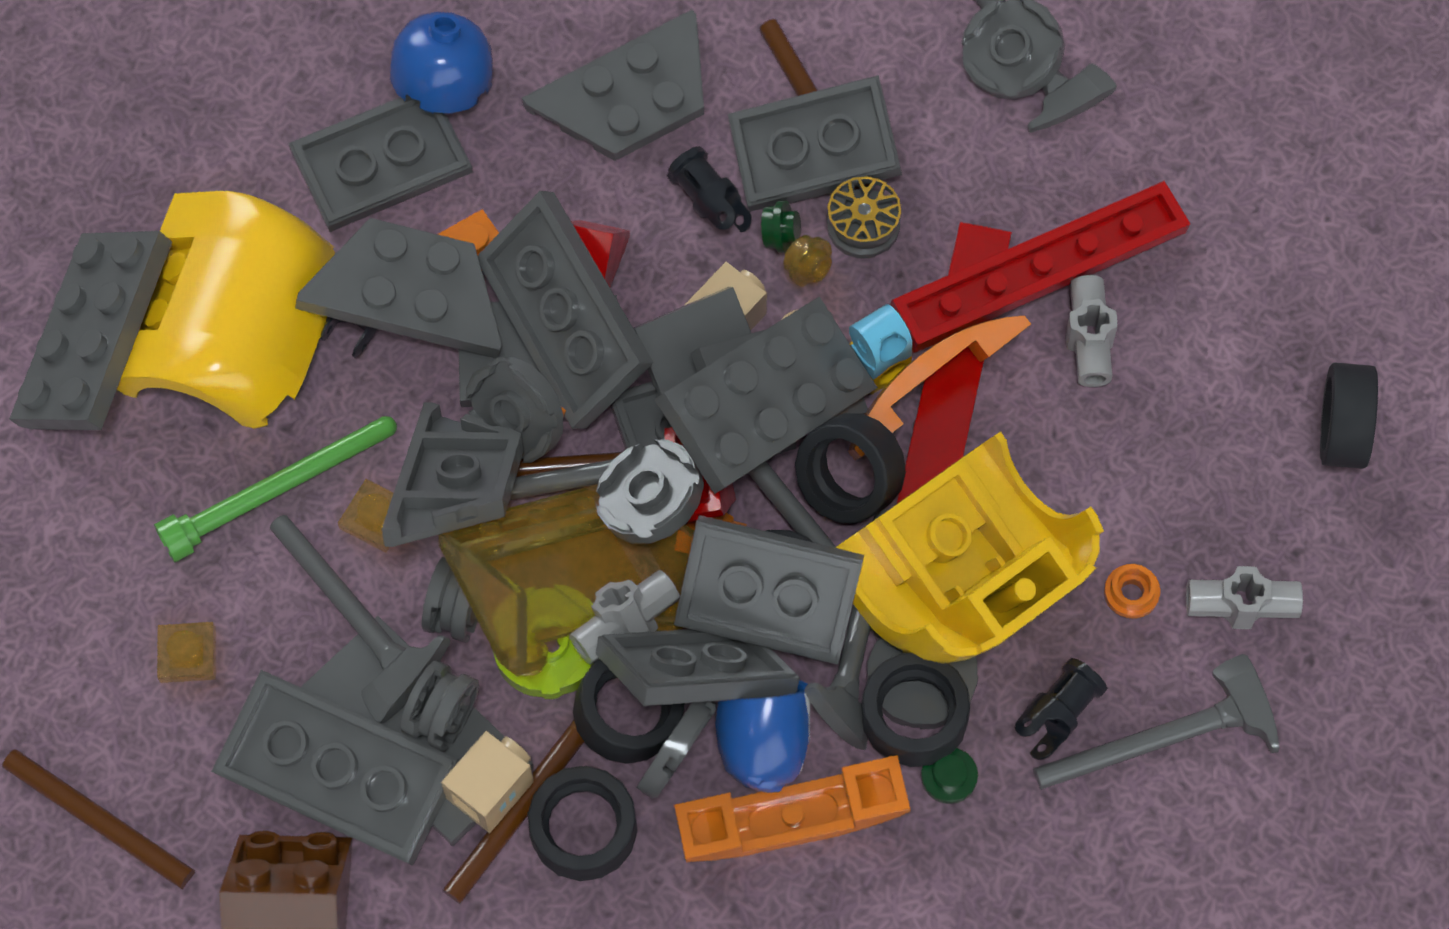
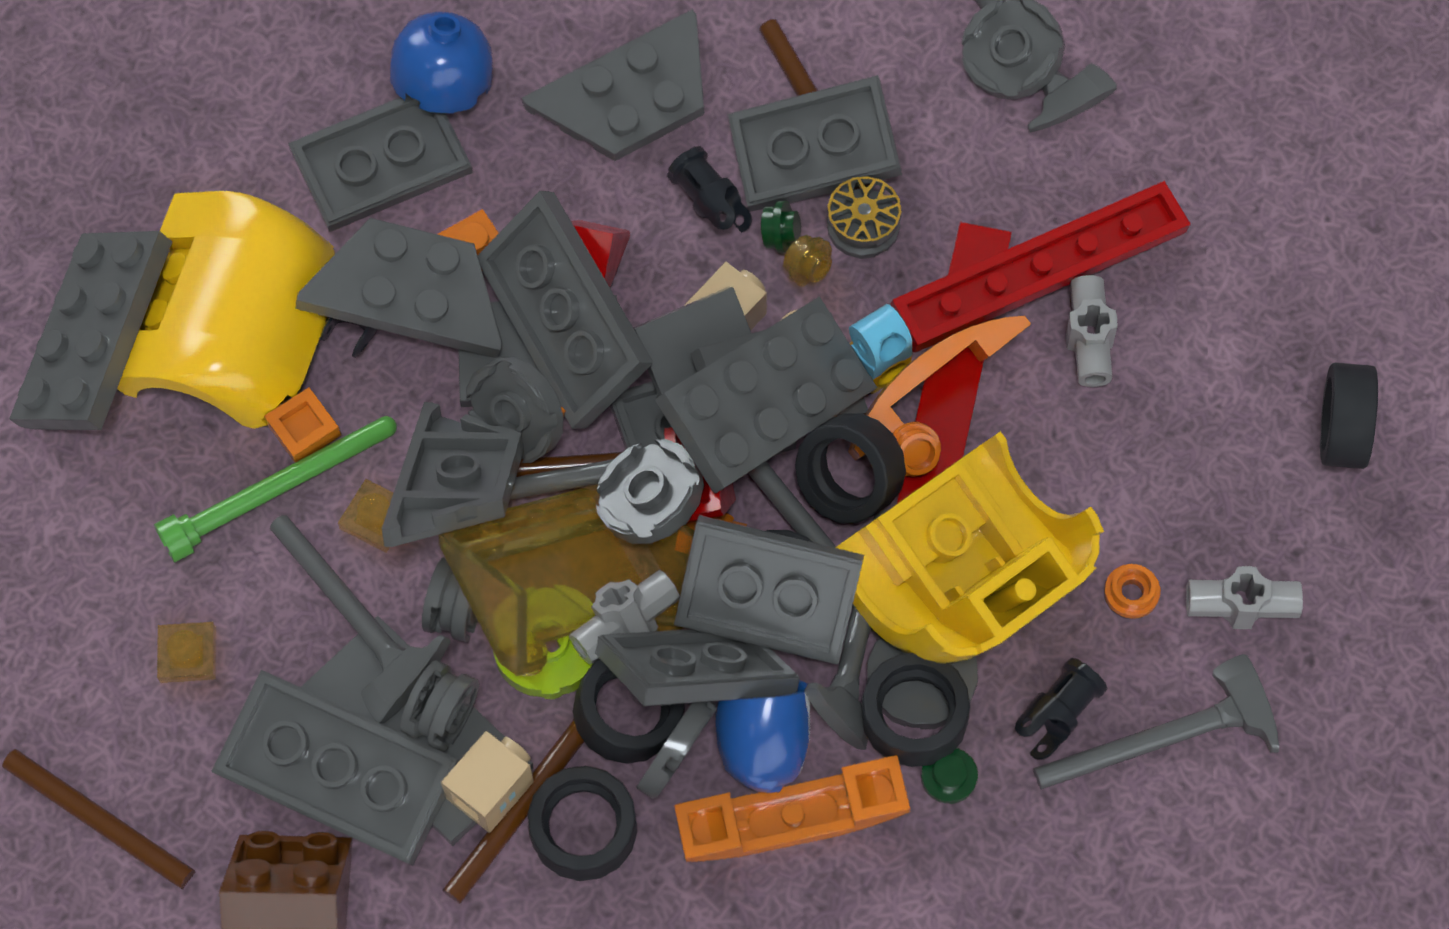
(302, 425): none -> orange plate
(920, 447): none -> orange plate

